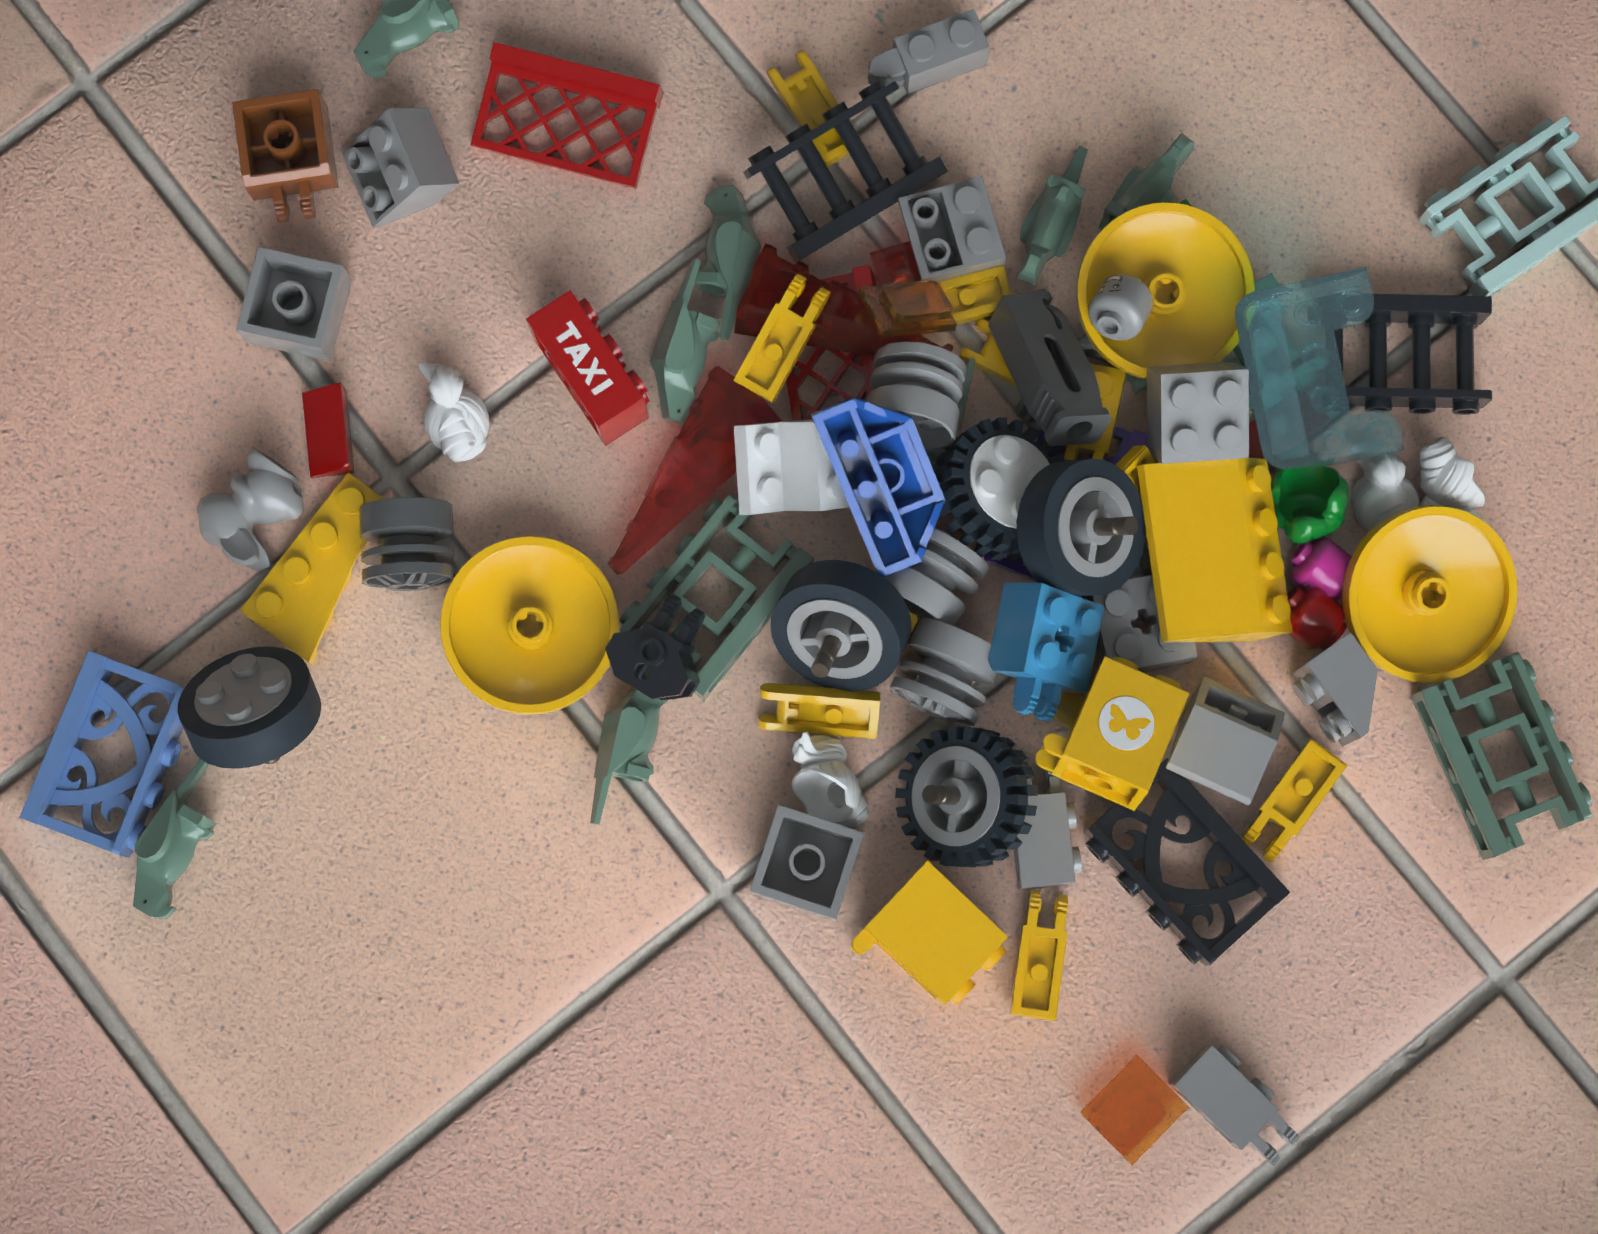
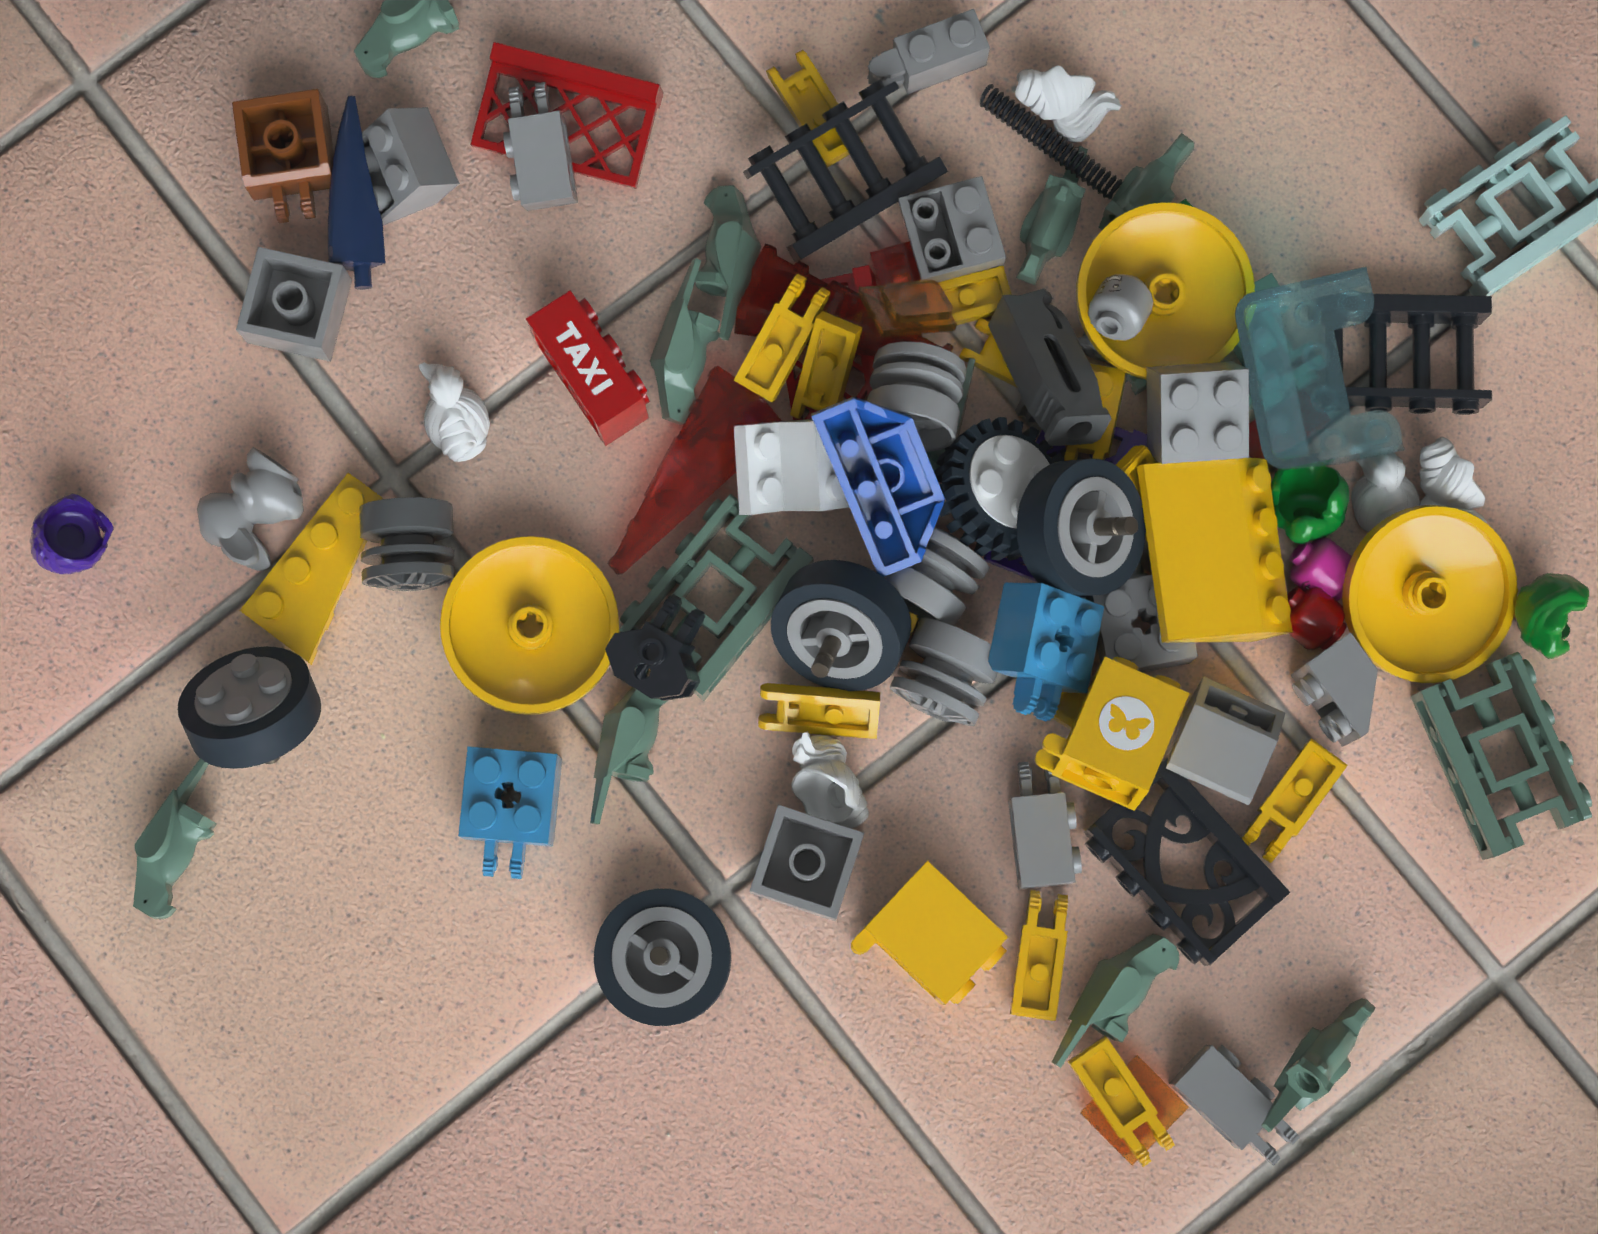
(52, 784): medium blue fence -> none
(68, 535): none -> dark purple hair
(328, 431): red slope -> none
(353, 212): none -> dark blue piece
(485, 814): none -> dark azure hinge
(540, 153): none -> light grey hinge
(662, 957): none -> wheel
(826, 364): none -> yellow hinge
(966, 797): wheel -> none
(998, 99): none -> black piece
(1065, 101): none -> white hair
(1117, 991): none -> sand green animal
(1118, 1096): none -> yellow hinge
(1318, 1062): none -> sand green animal
(1544, 610): none -> green hair

